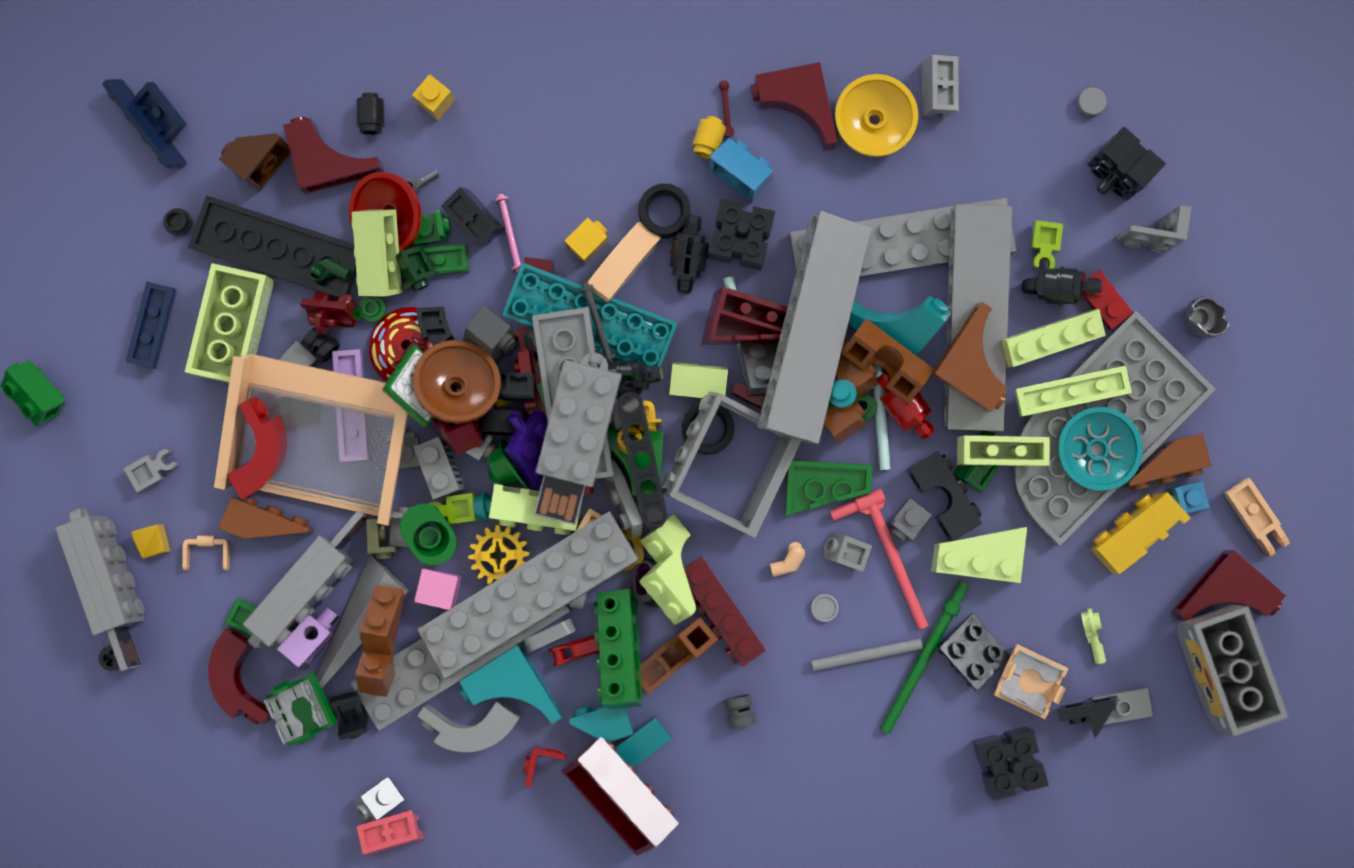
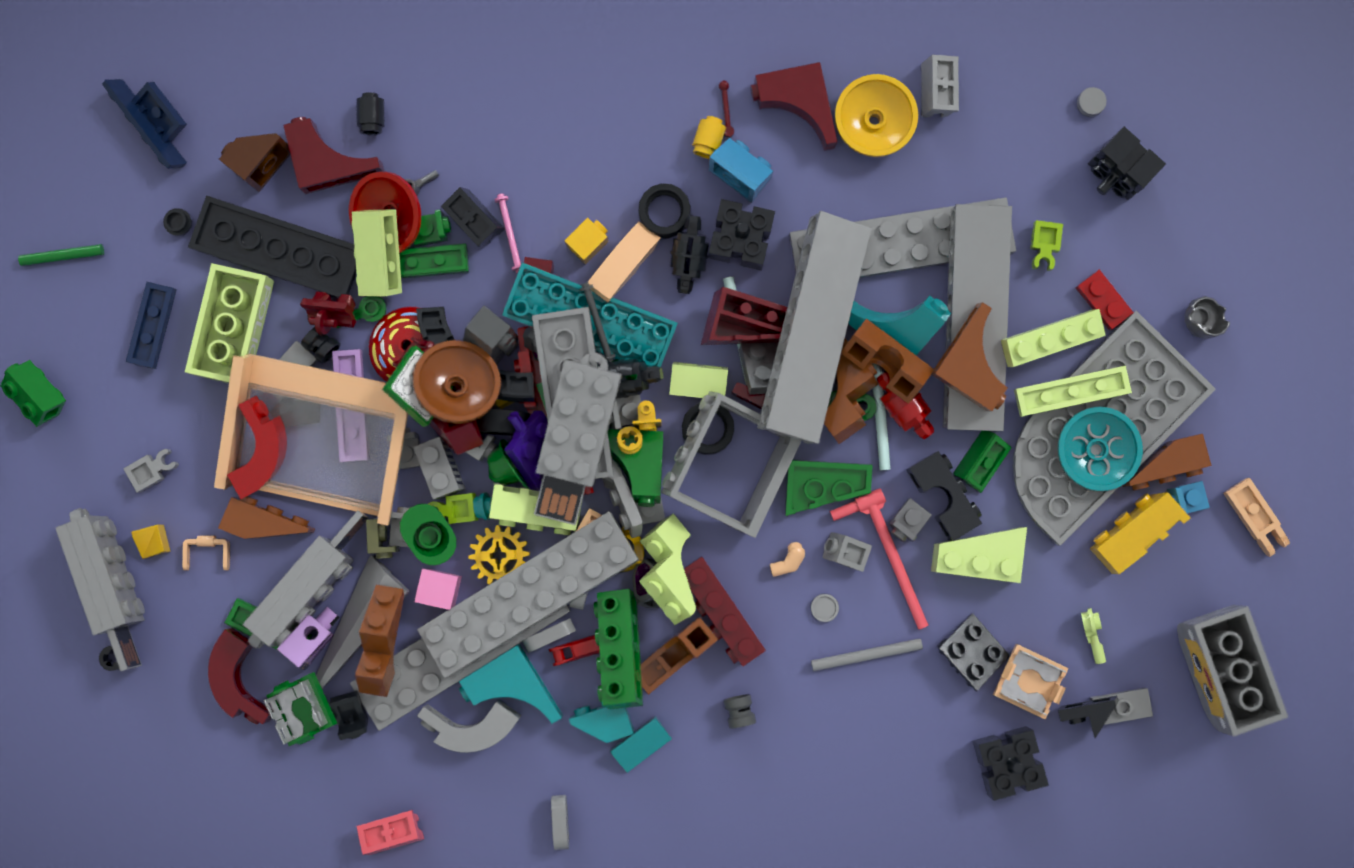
(60, 255): none -> green bar
(327, 268): dark green arm -> none
(378, 801): bracket -> none
(416, 268): dark green bracket -> none
(433, 97): yellow brick -> none
(531, 761): red bracket -> none
(560, 822): none -> light grey beam
(620, 796): piece -> none
(641, 474): black beam -> none
(843, 394): teal plate -> none
(951, 608): green bar -> none
(1003, 451): yellowish green brick -> none
(1062, 286): black piece -> none
(1170, 232): light grey bracket -> none
(1231, 581): dark red arch -> none

